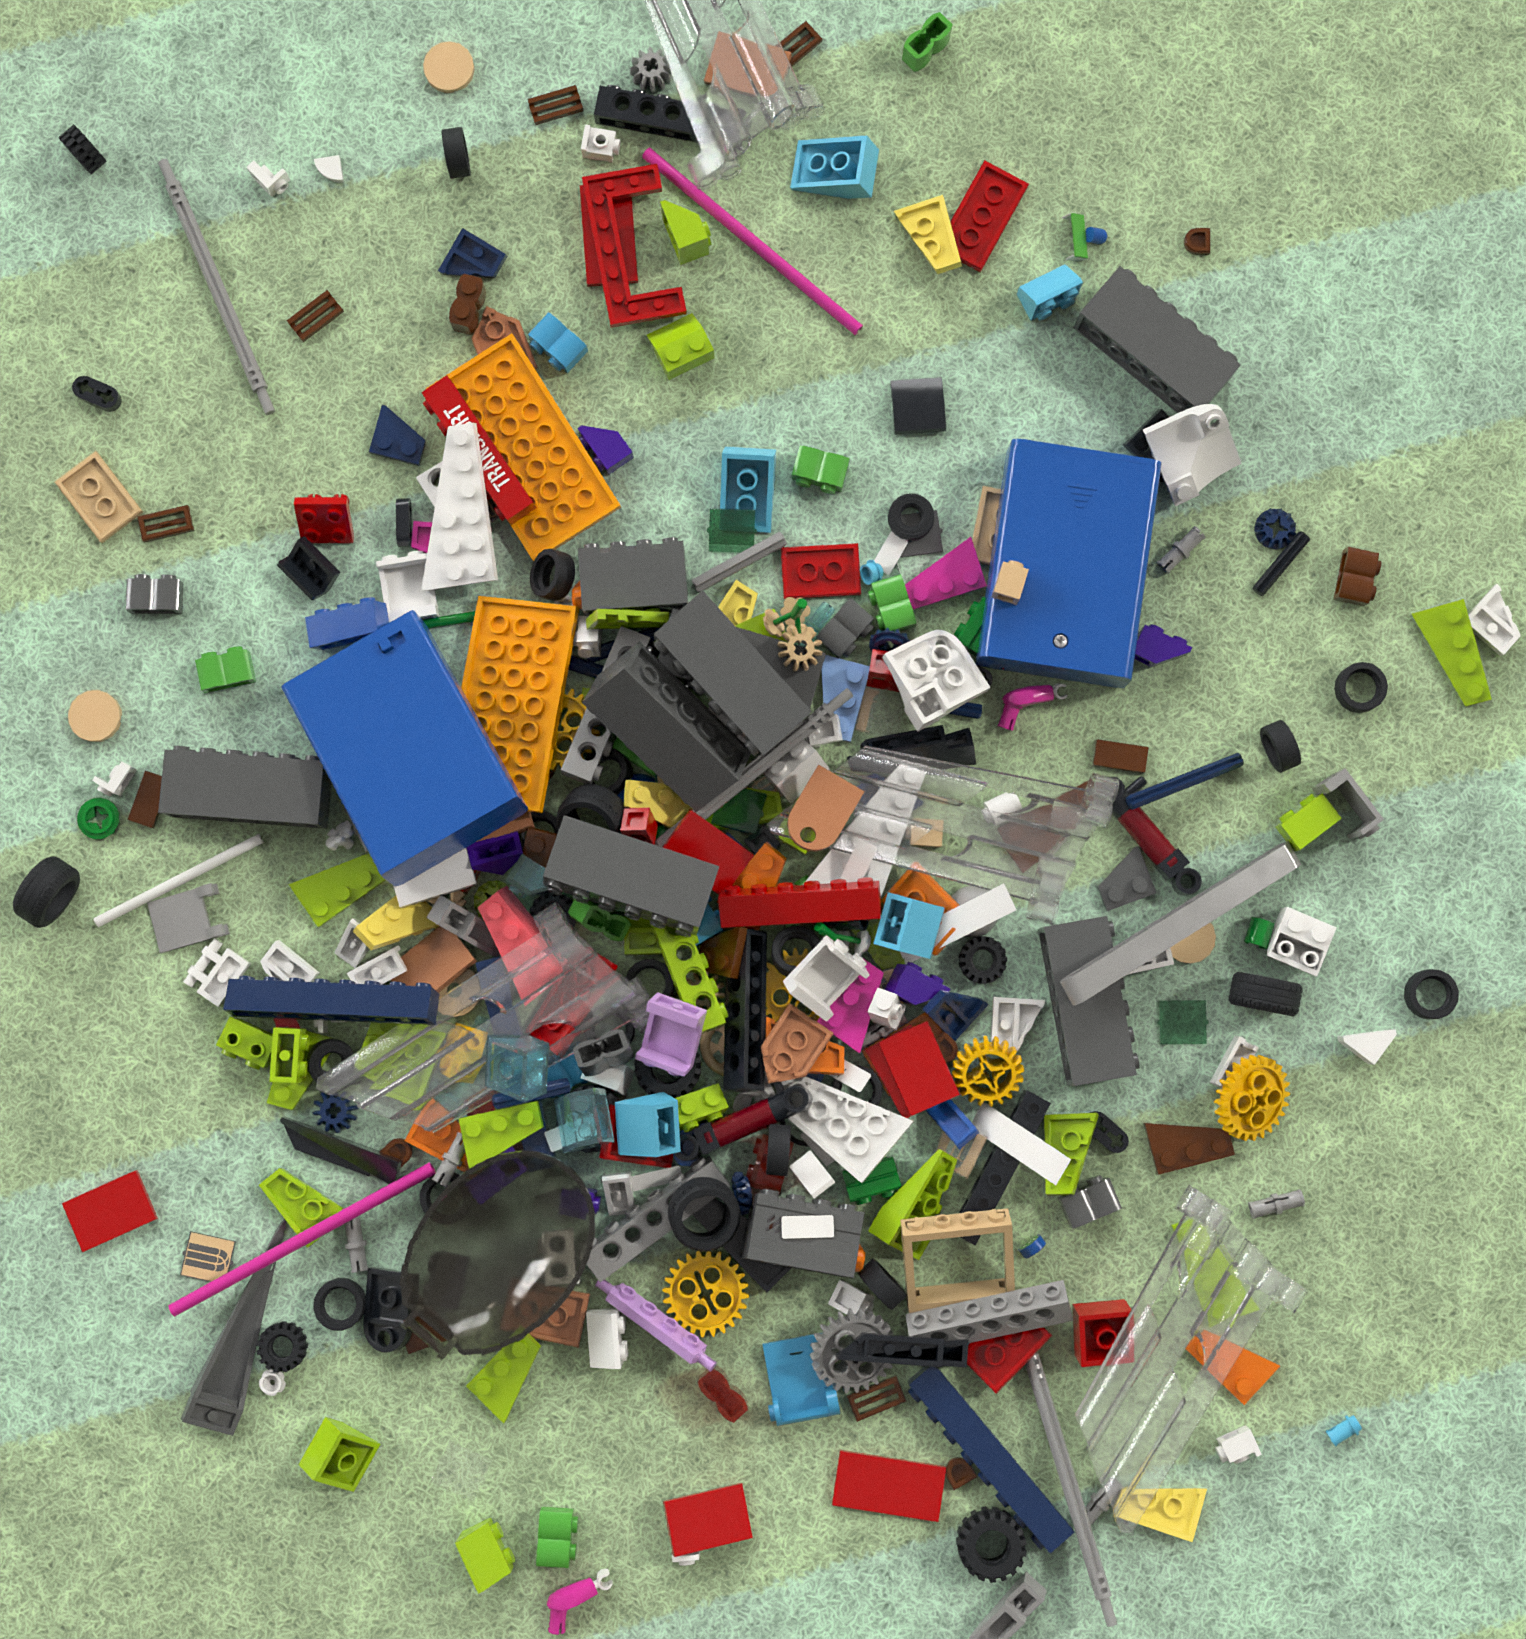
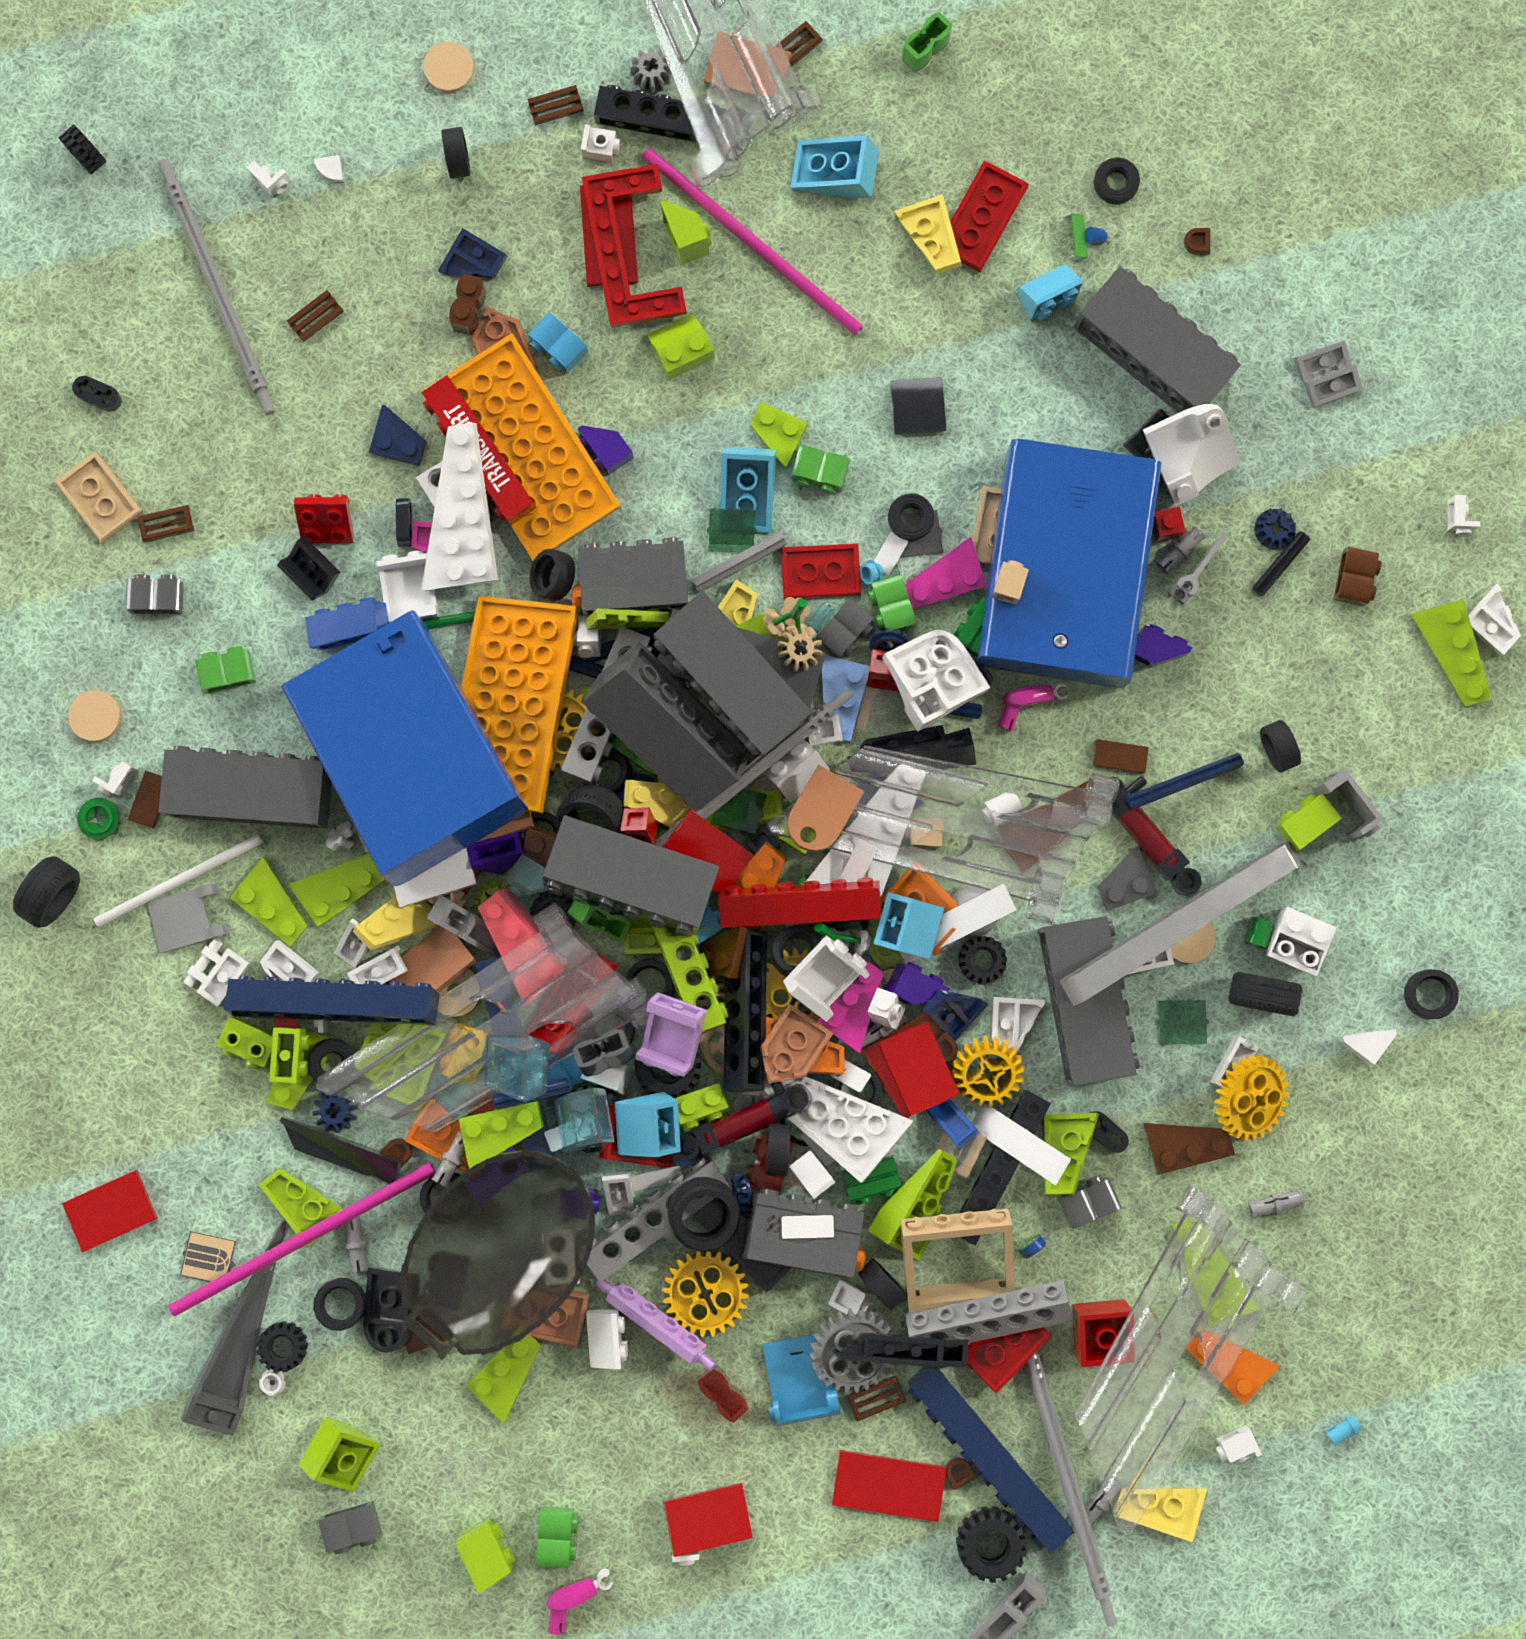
(269, 903): none -> lime wing
(350, 1527): none -> dark grey brick
(778, 431): none -> lime wing
(1121, 166): none -> black tyre
(1168, 524): none -> red brick
(1192, 580): none -> light grey flag
(1331, 385): none -> light grey slope
(1369, 669): black tyre -> none
(1457, 515): none -> white bracket

